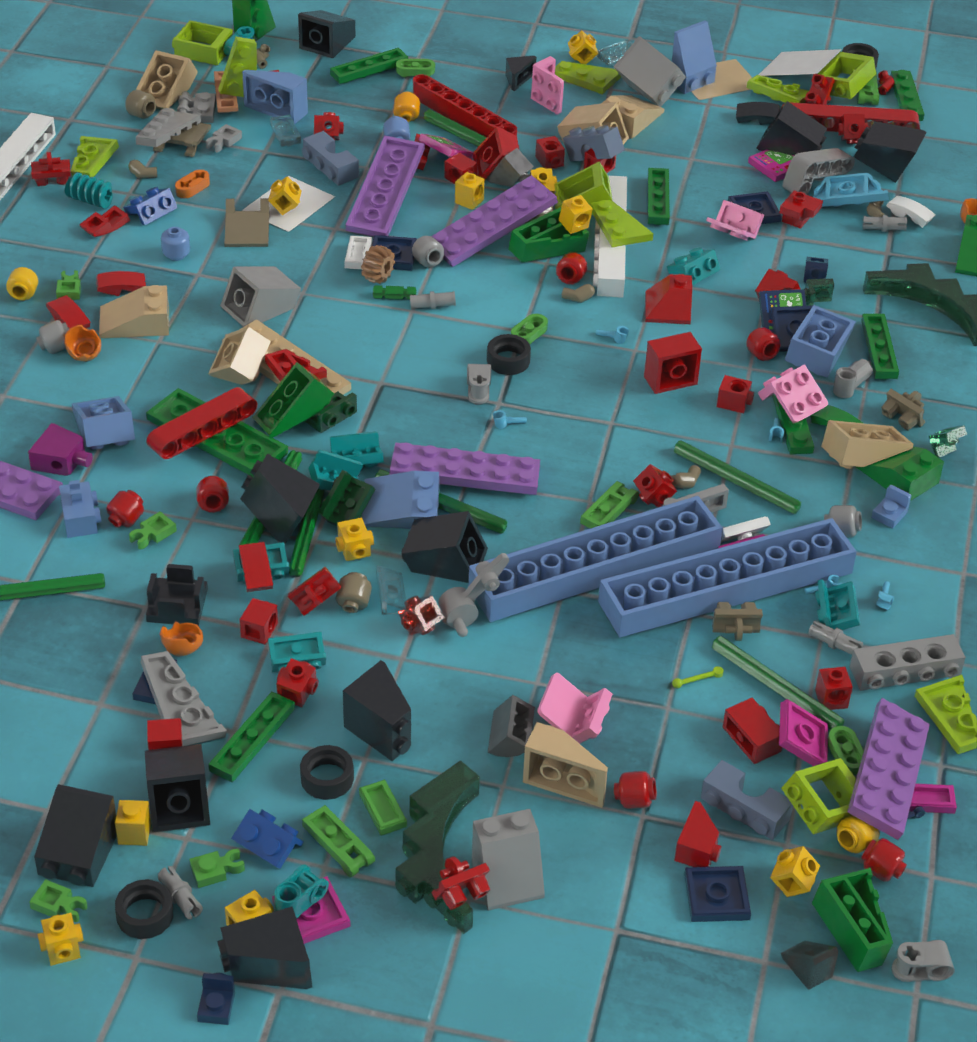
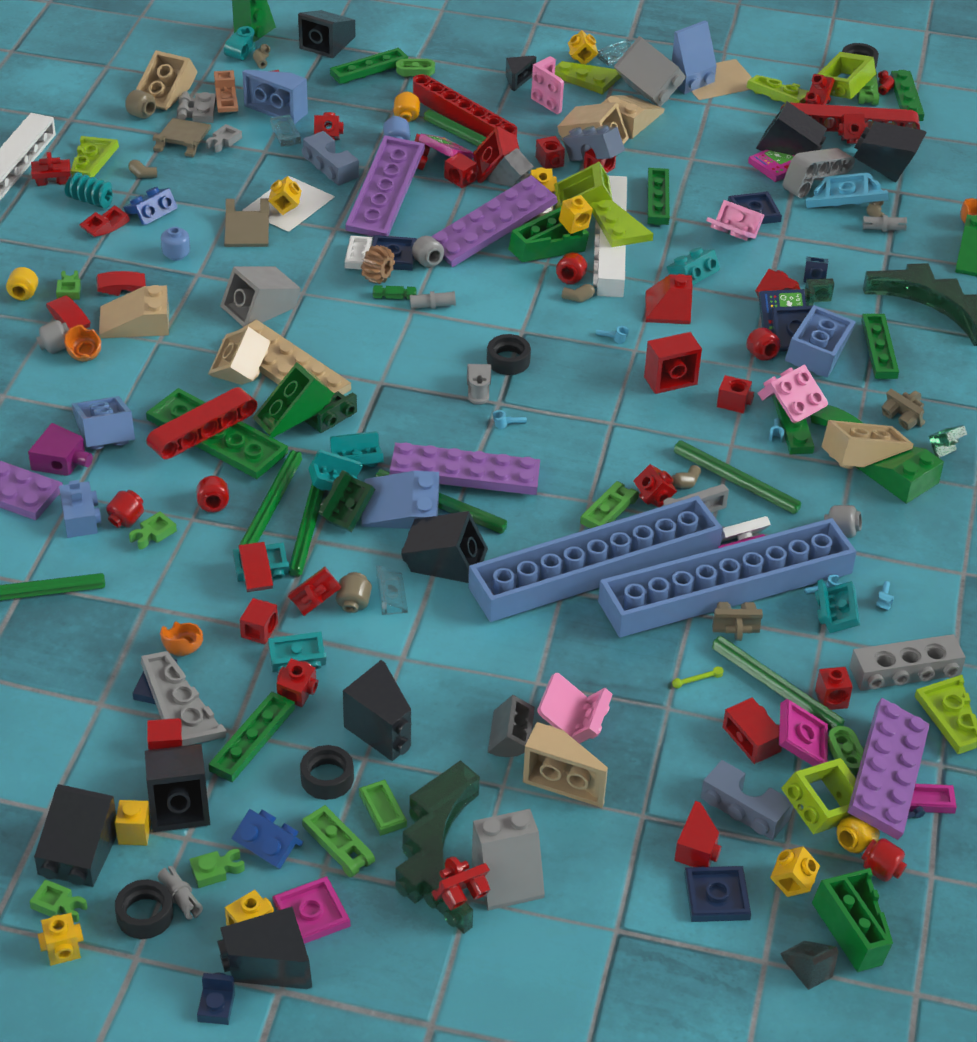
(164, 125): light grey wing -> none
(176, 597): black panel -> none
(192, 184): orange beam -> none
(203, 33): lime window -> none
(241, 58): lime wing -> none
(278, 496): black slope -> none
(283, 360): red wing -> none
(300, 891): teal piece -> none
(354, 539): yellow brick -> none
(420, 614): clear red brick -> none
(458, 602): light grey piece -> none
(469, 190): yellow brick -> none
(531, 327): bright green plate -> none
(635, 790): red head -> none
(763, 111): black slope -> none
(799, 62): white sticker -> none
(799, 208): red brick -> none
(834, 638): light grey pin -> none
(850, 377): light grey piece -> none
(892, 507): medium blue bracket -> none
(904, 206): white slope -> none
(926, 959): light grey piece -> none

